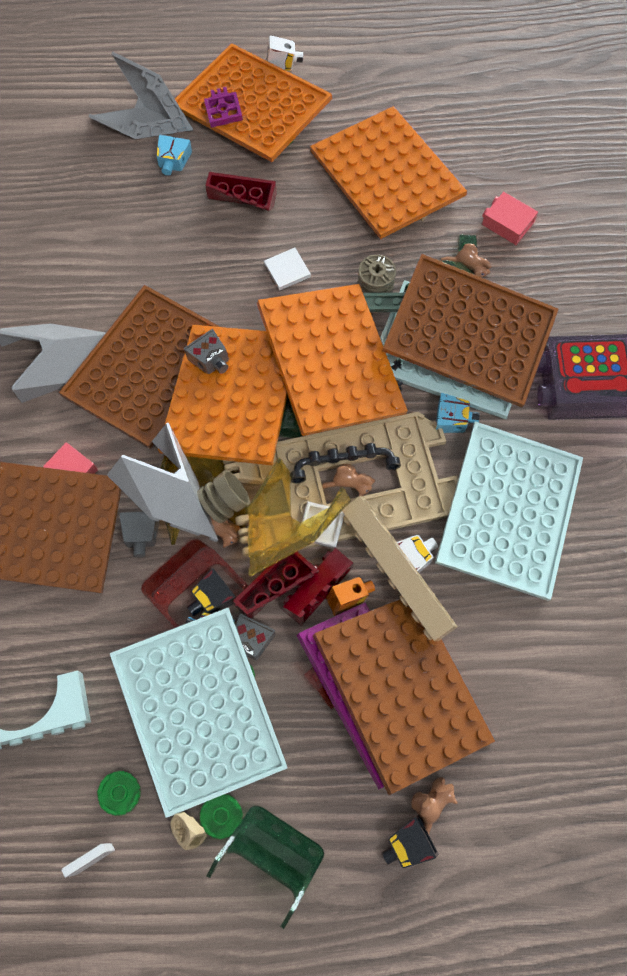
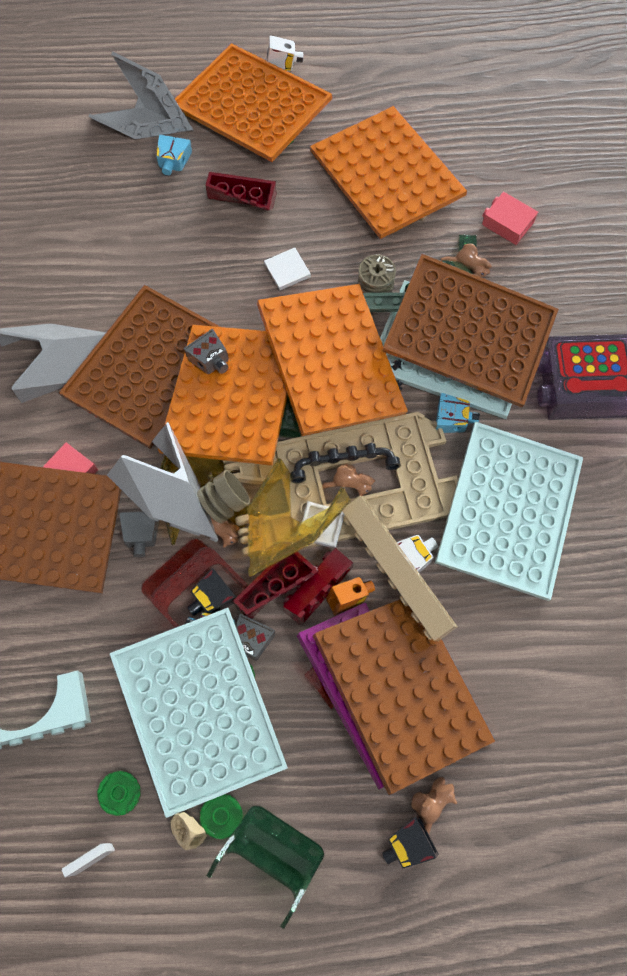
(221, 98): magenta piece -> none

